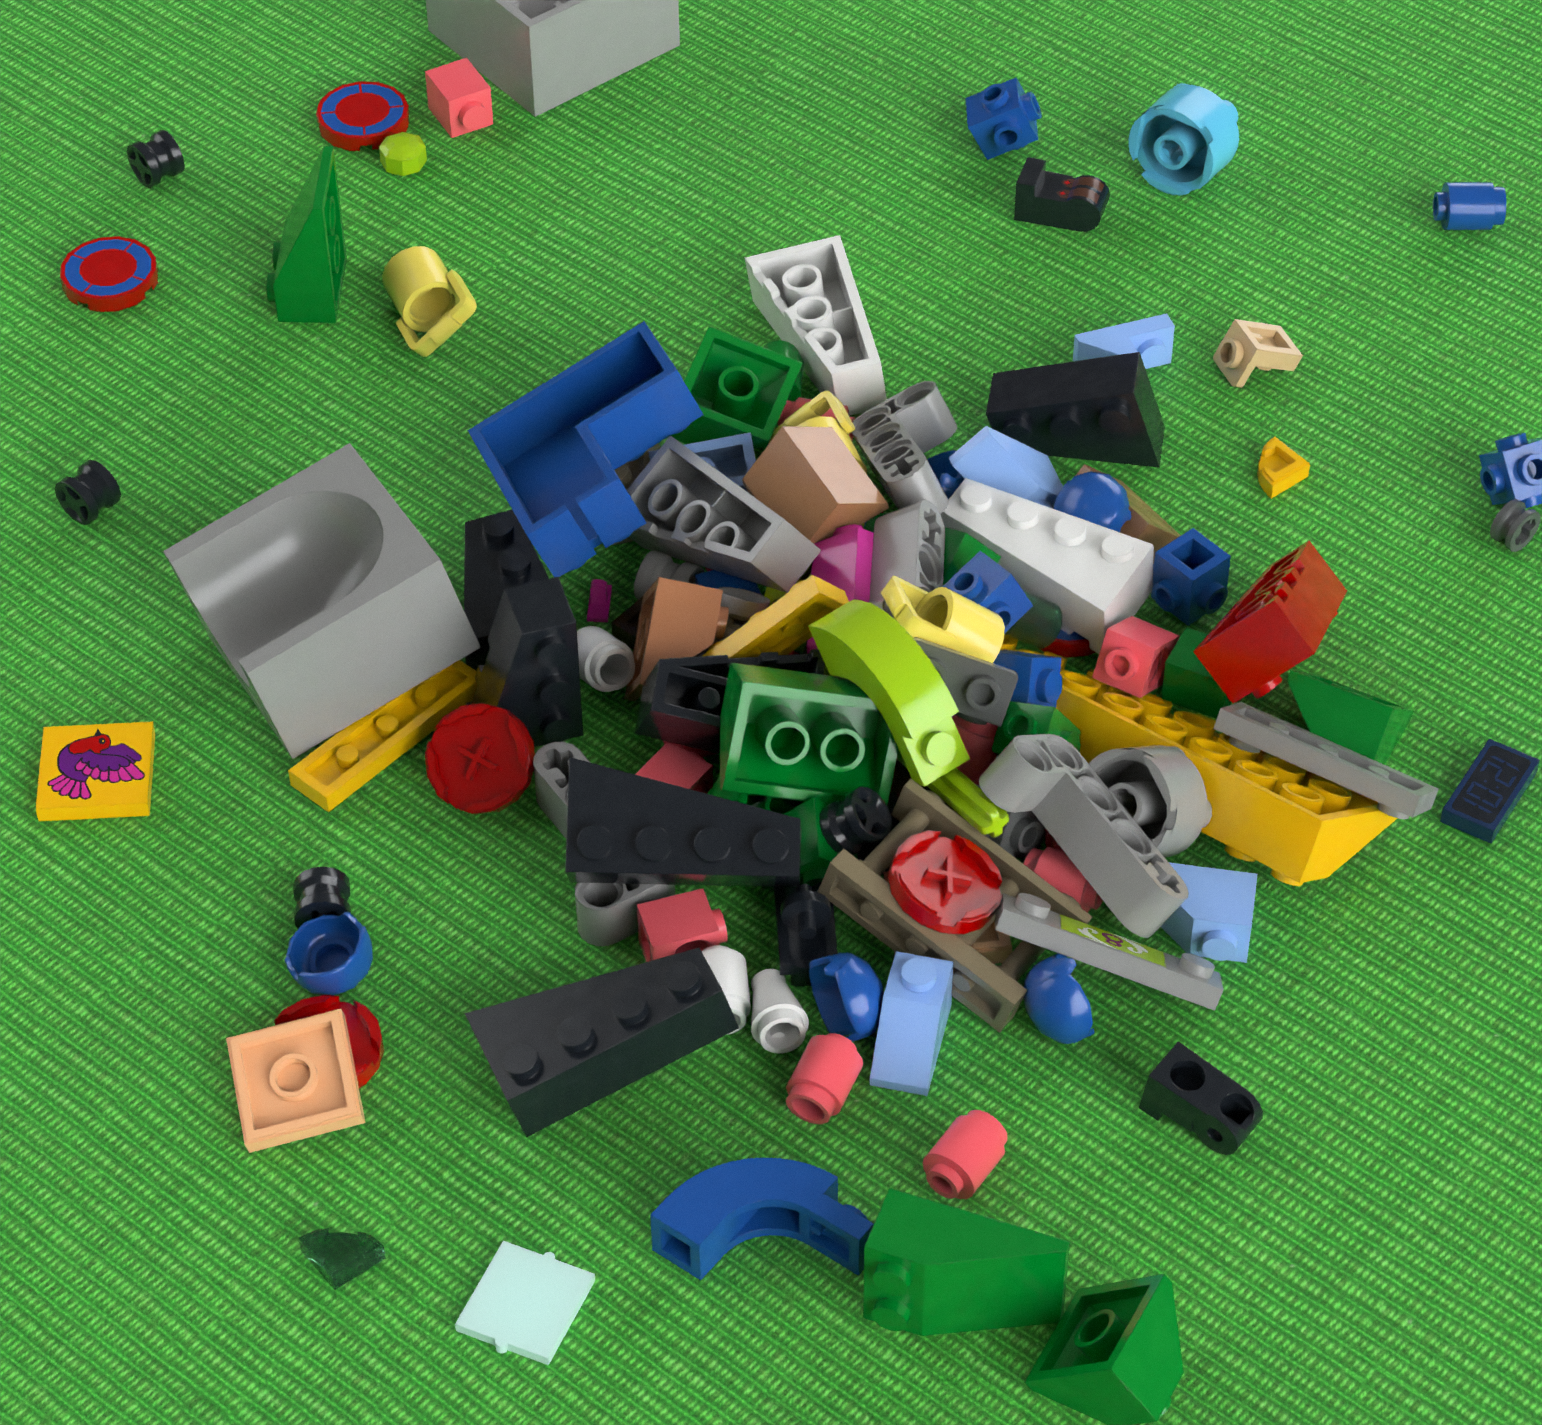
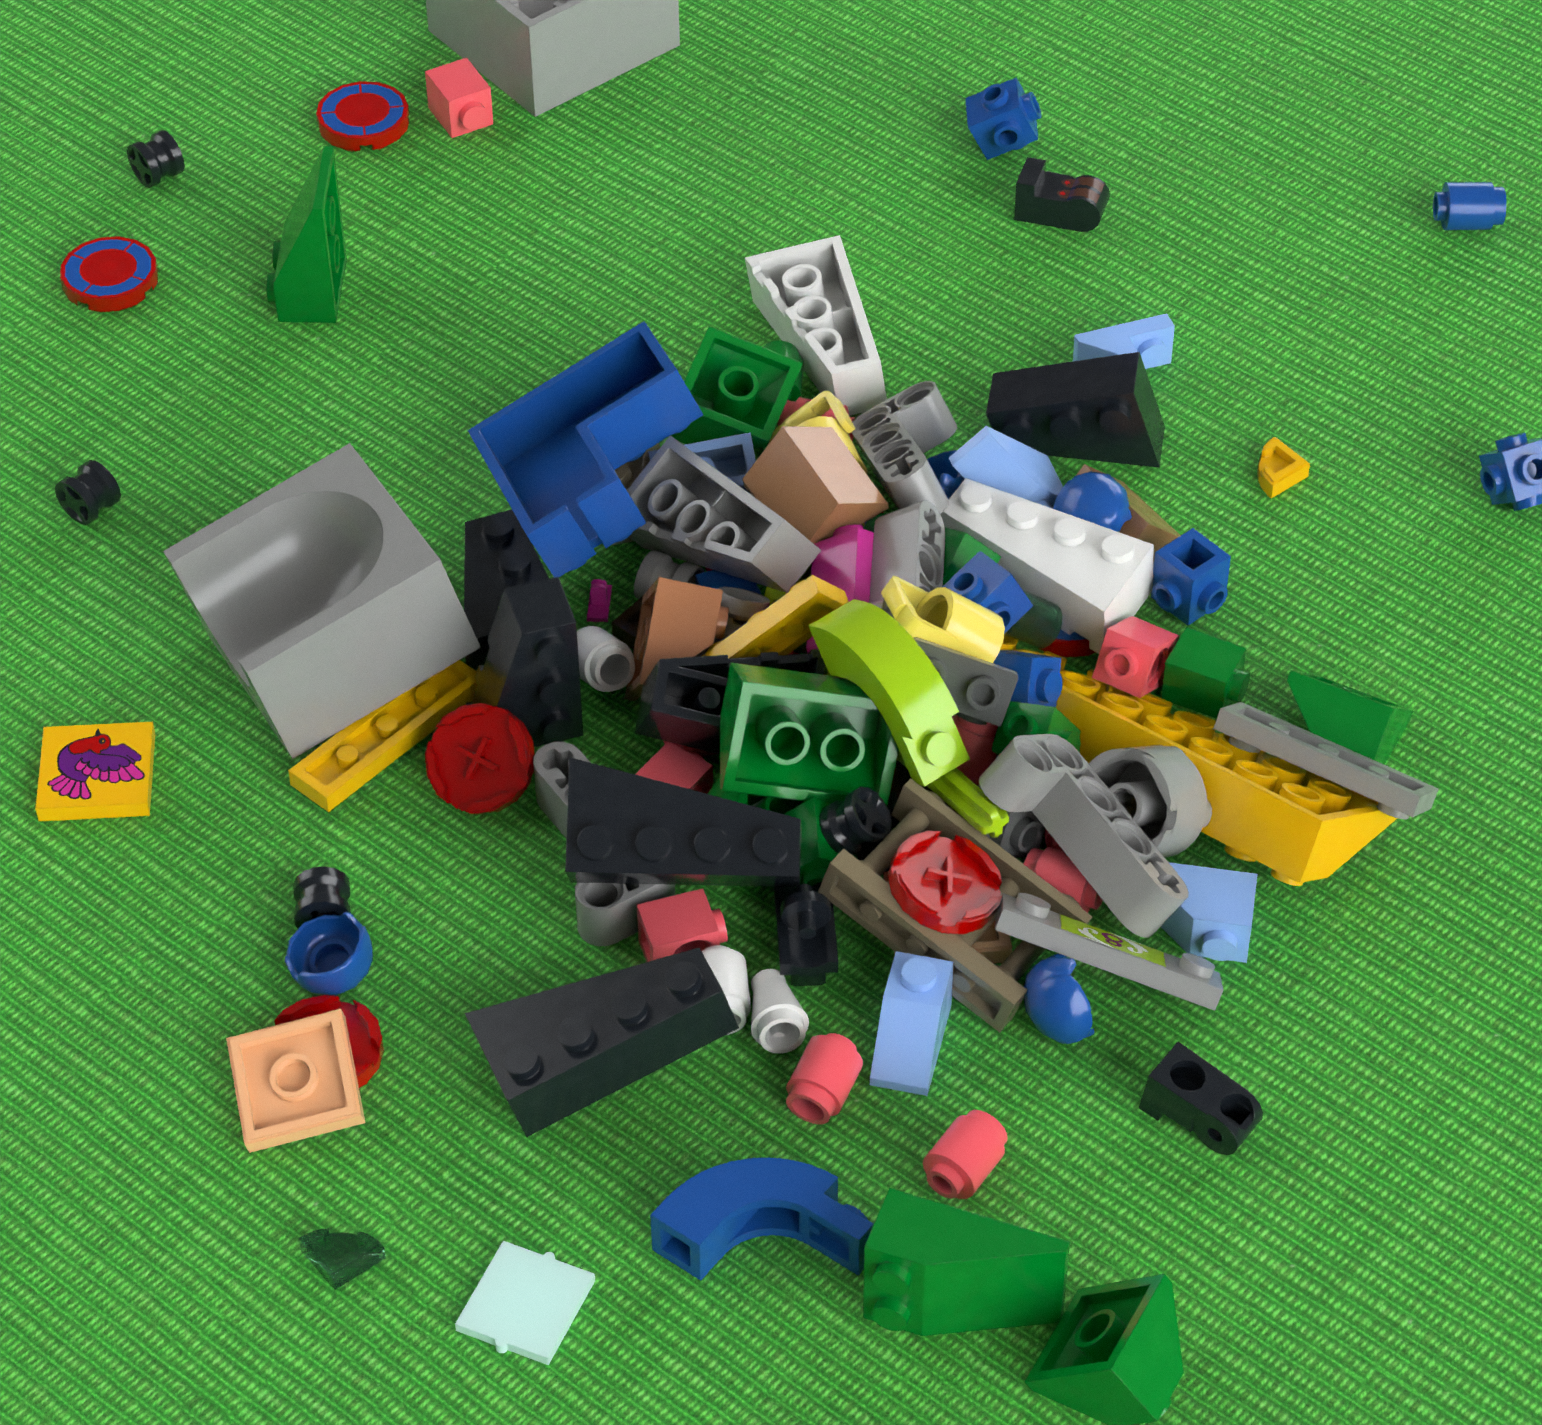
(403, 154): lime tile -> none
(426, 298): light yellow piece -> none
(847, 994): blue hair -> none
(1184, 139): medium azure brick -> none
(1252, 346): tan bracket -> none
(1273, 625): red wedge -> none
(1489, 791): tile -> none
(1515, 525): dark grey bush -> none

